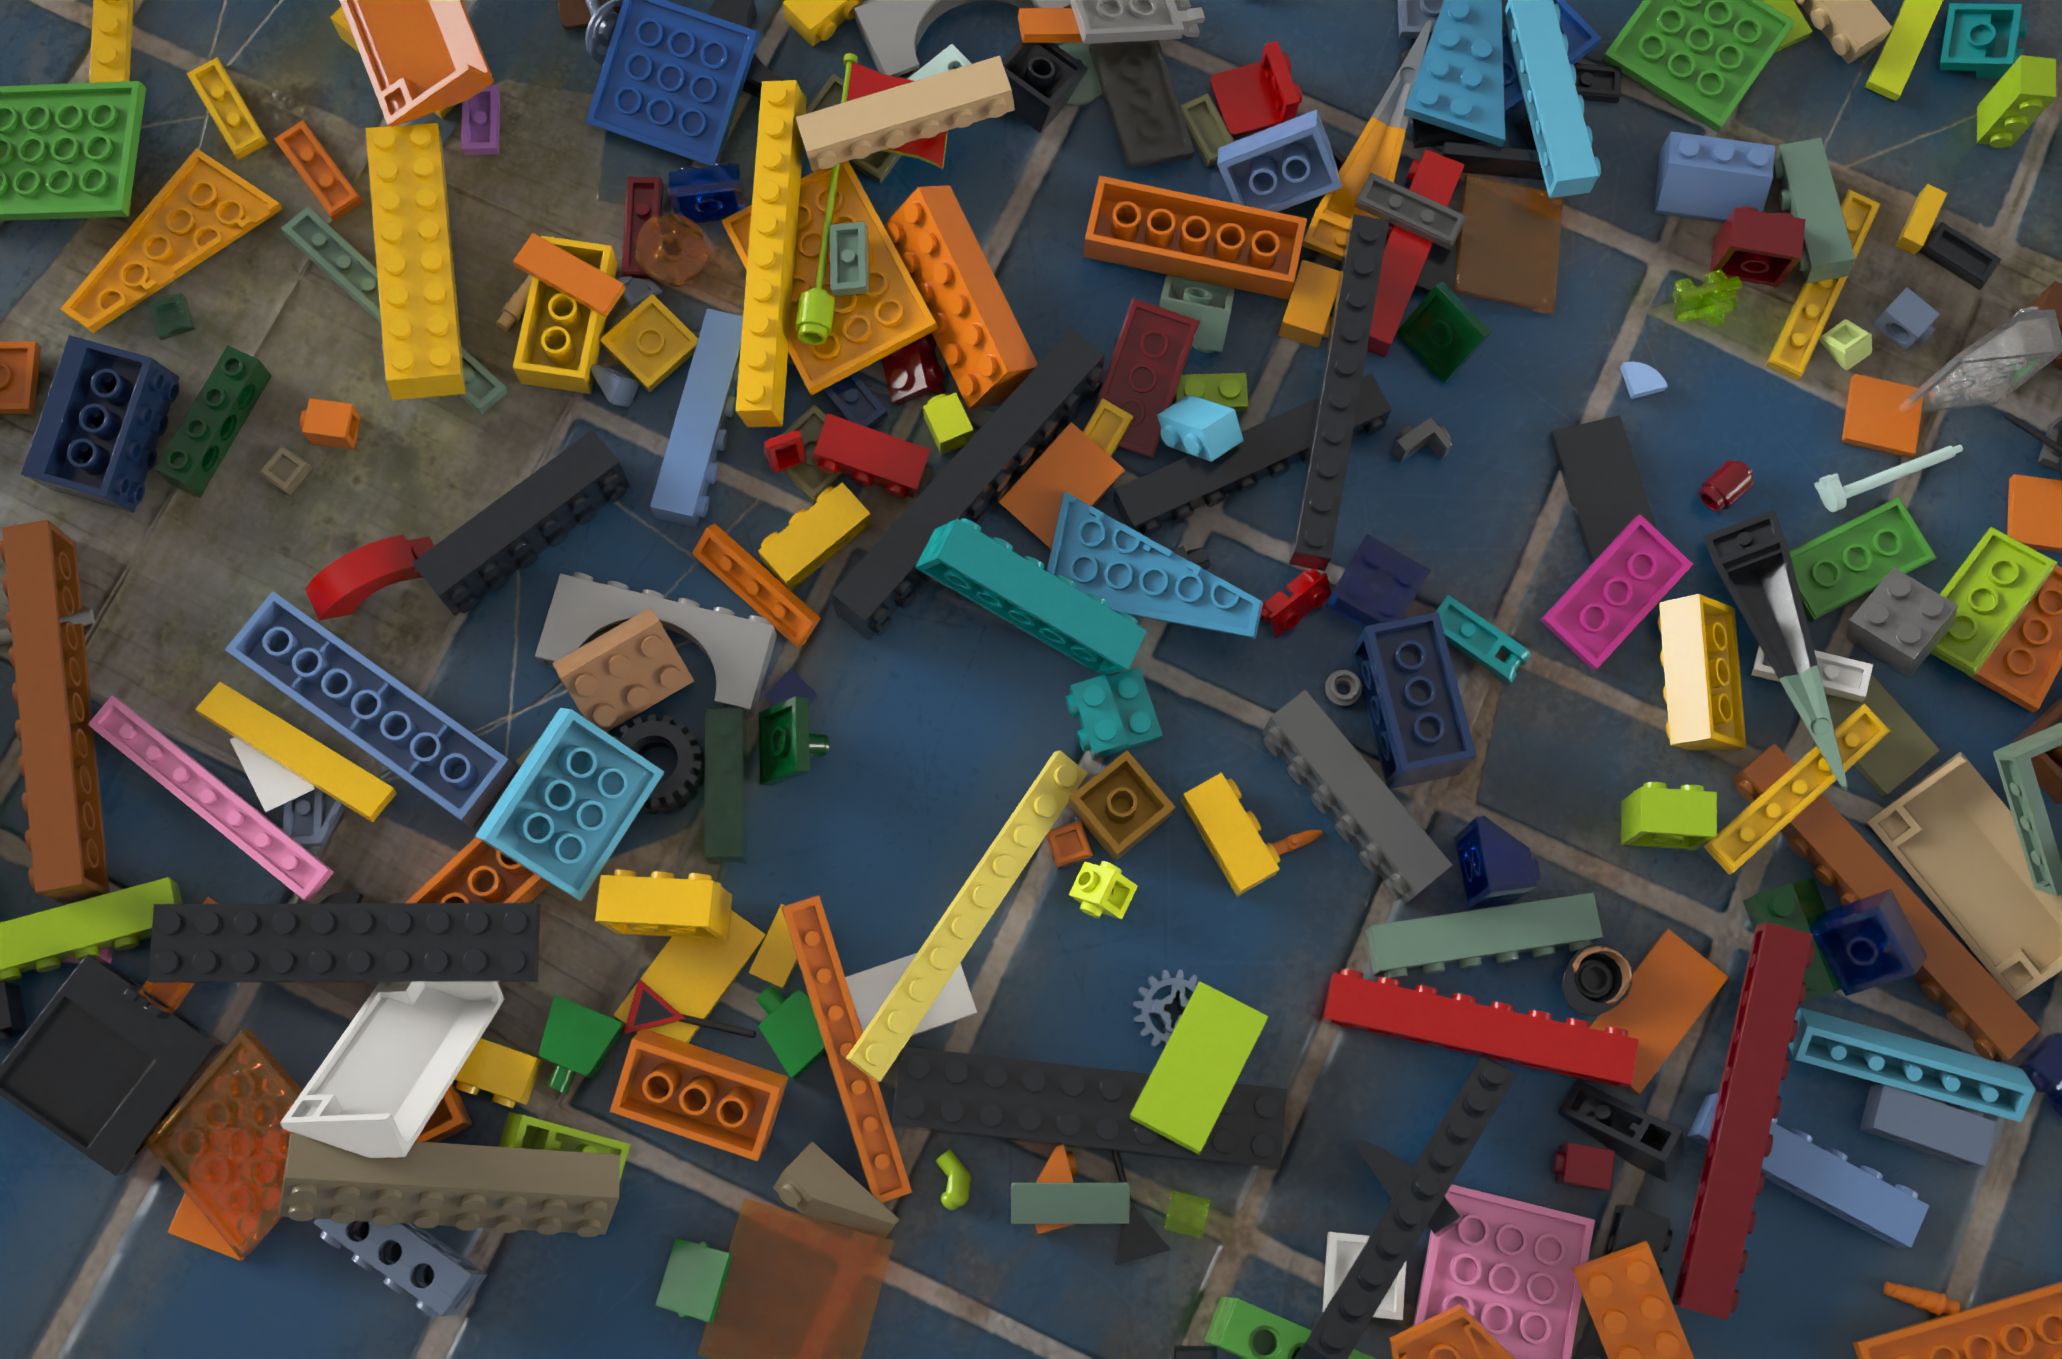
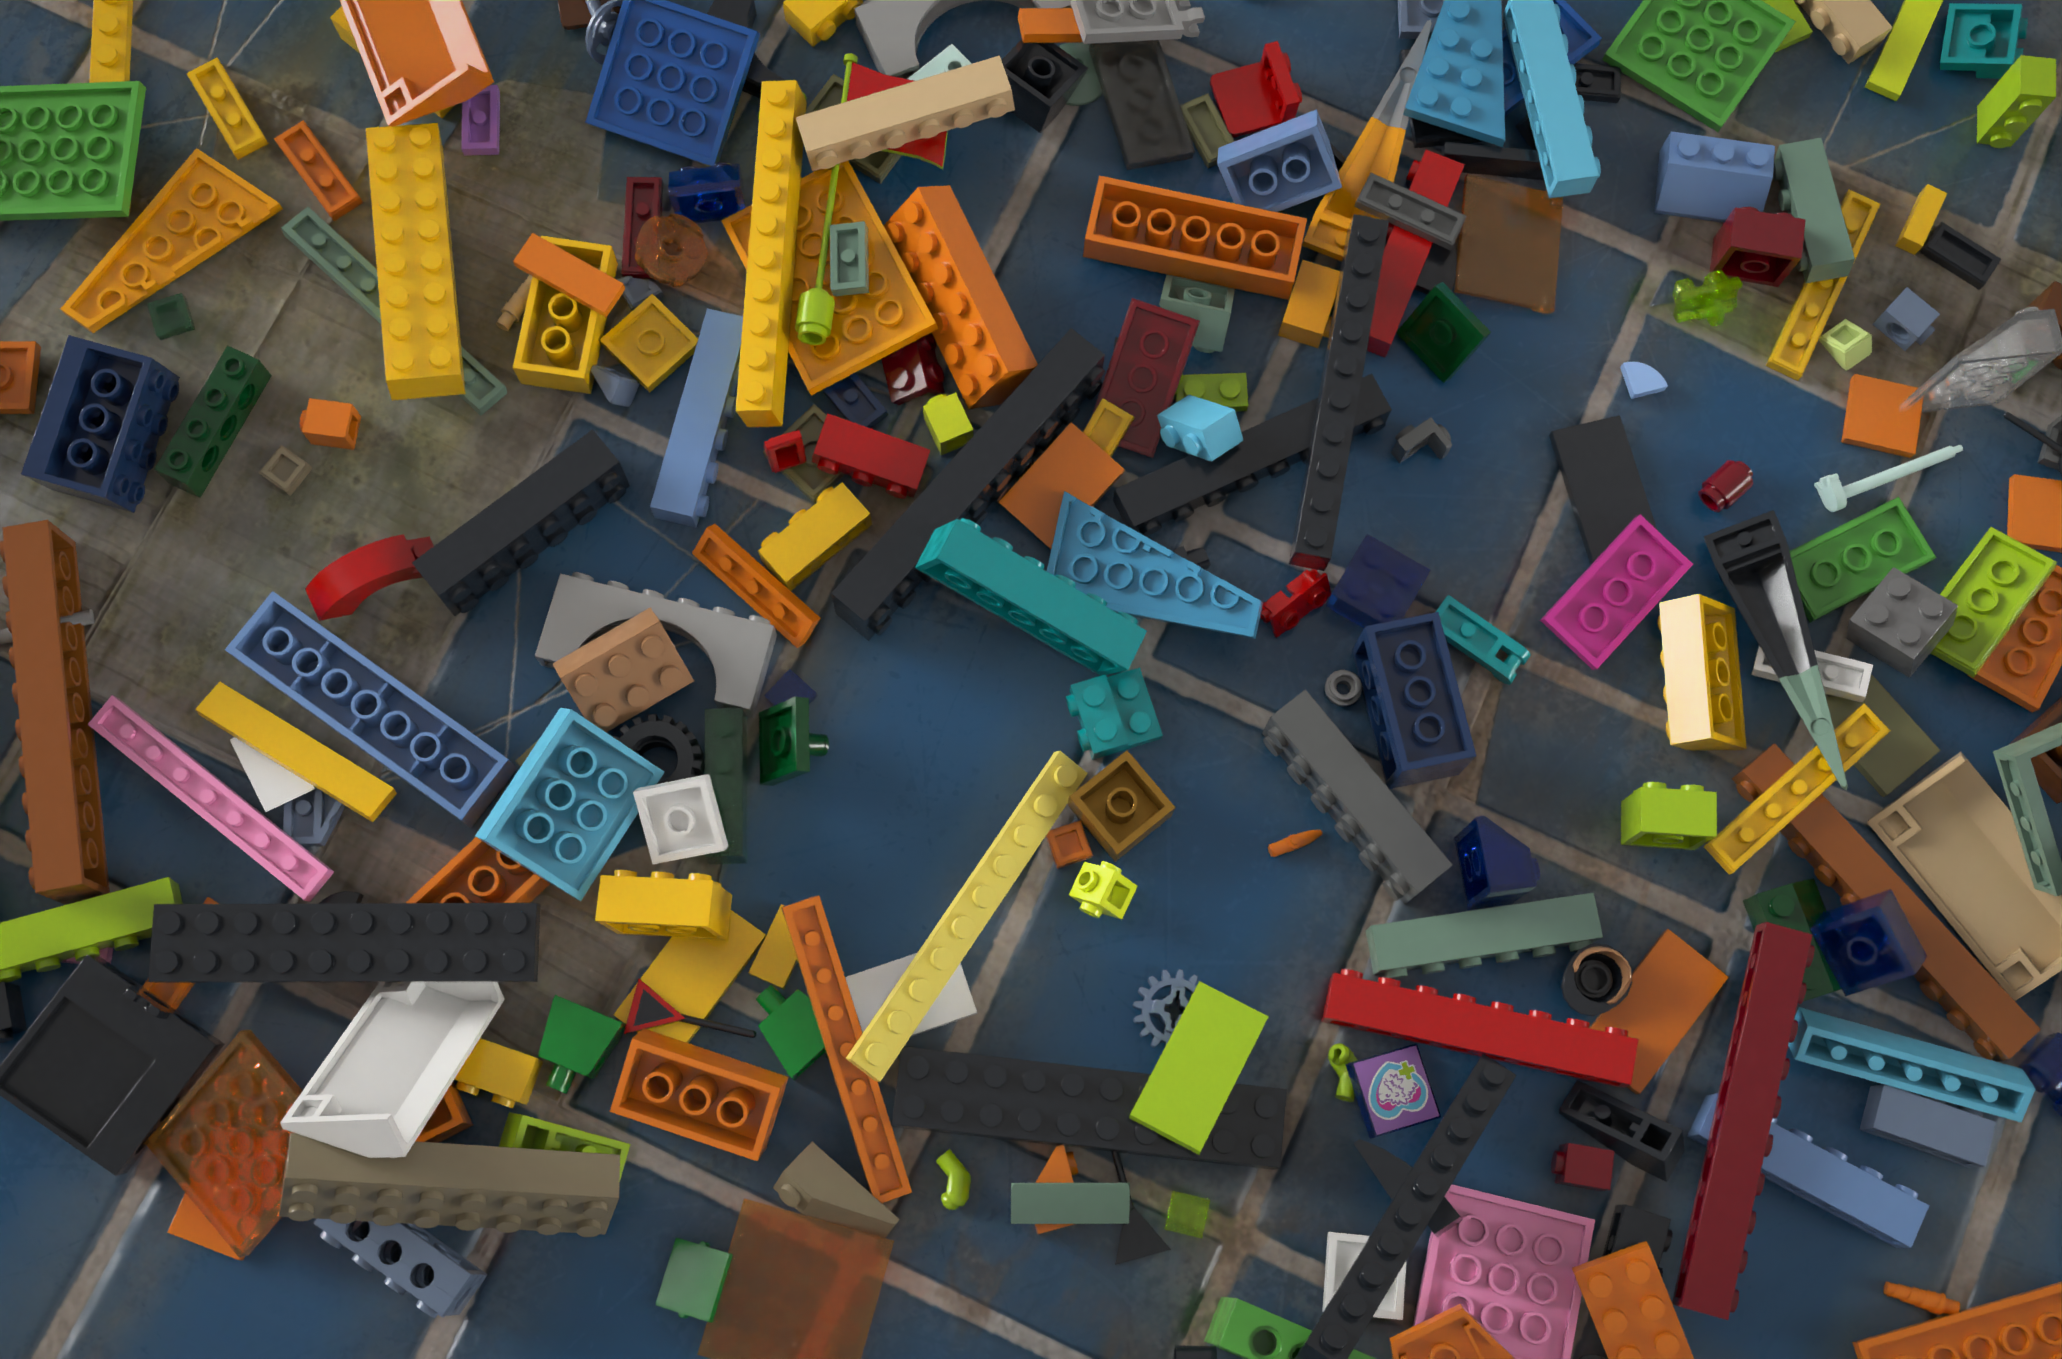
(680, 819): none -> white plate
(1231, 833): yellow brick -> none
(1338, 1057): none -> lime arm
(1393, 1091): none -> tile

